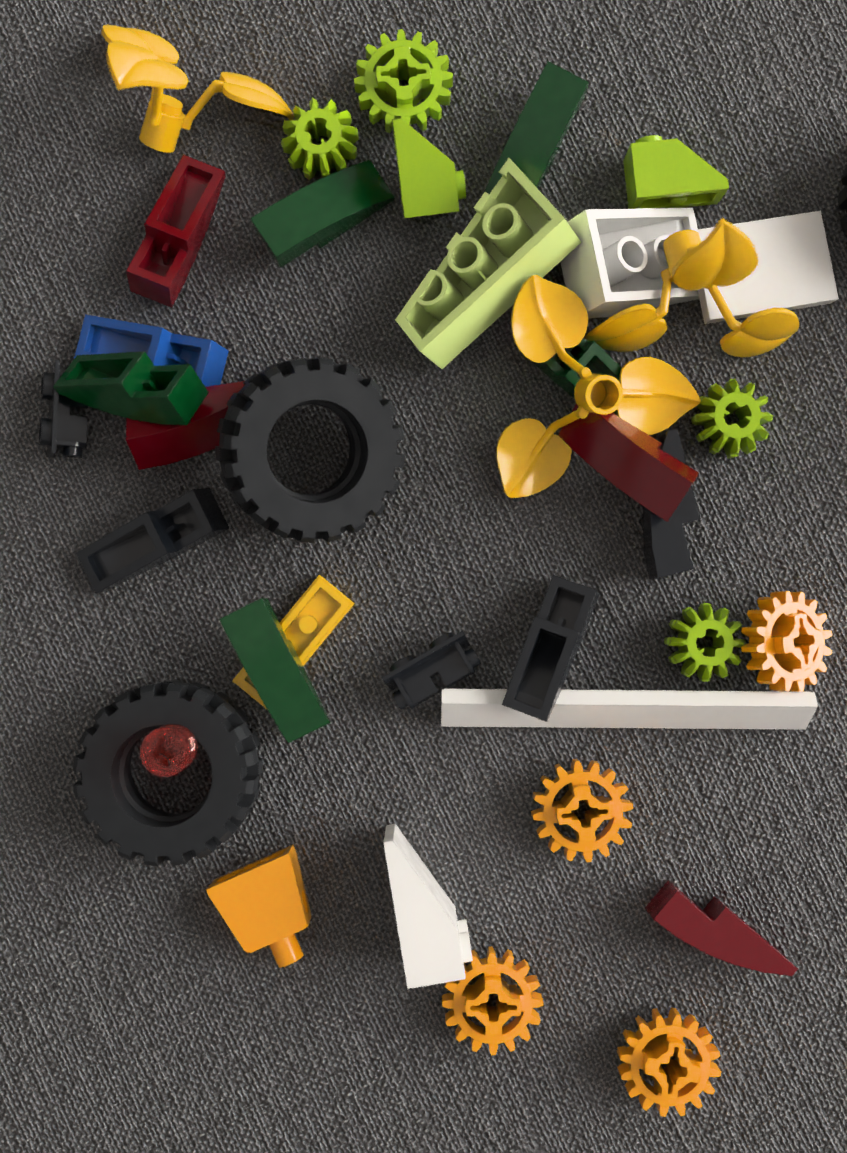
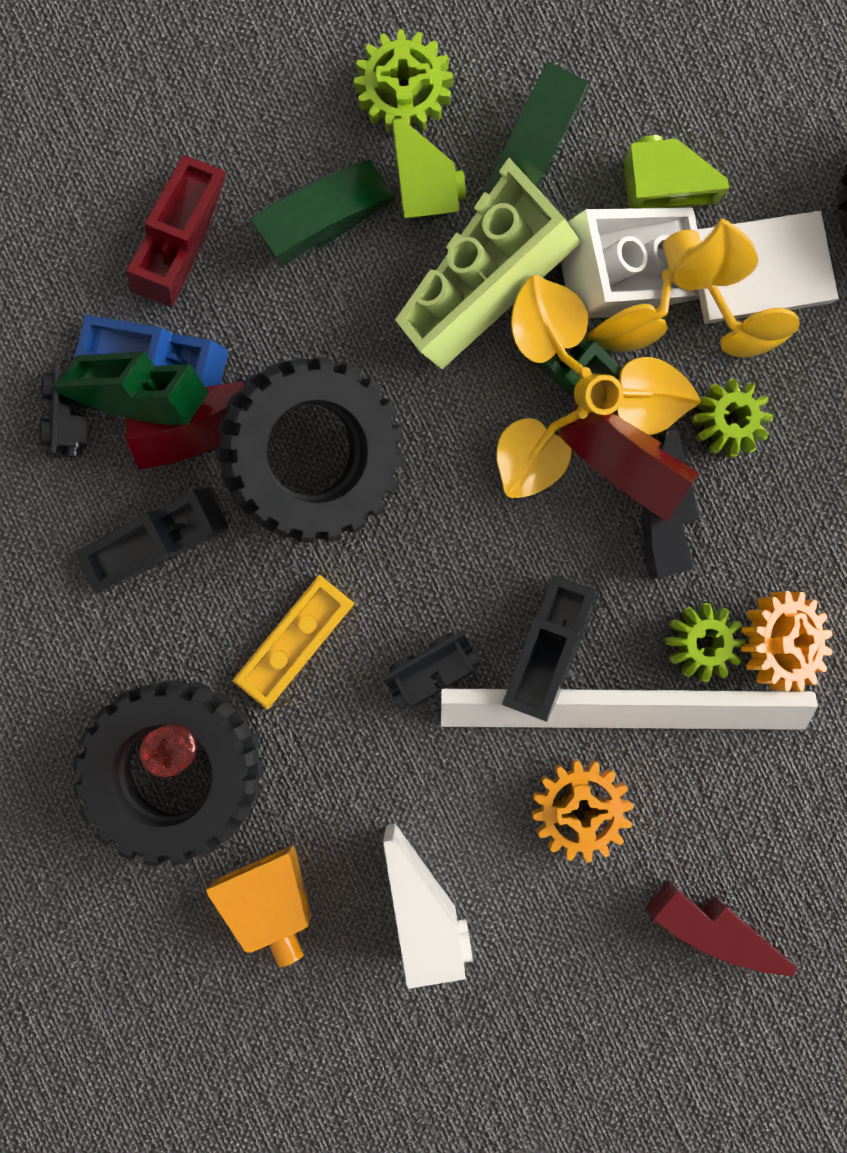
(148, 60): yellow plant -> none
(275, 669): dark green slope -> none
(311, 125): lime gear -> none
(510, 1002): light orange gear -> none
(681, 1078): light orange gear -> none

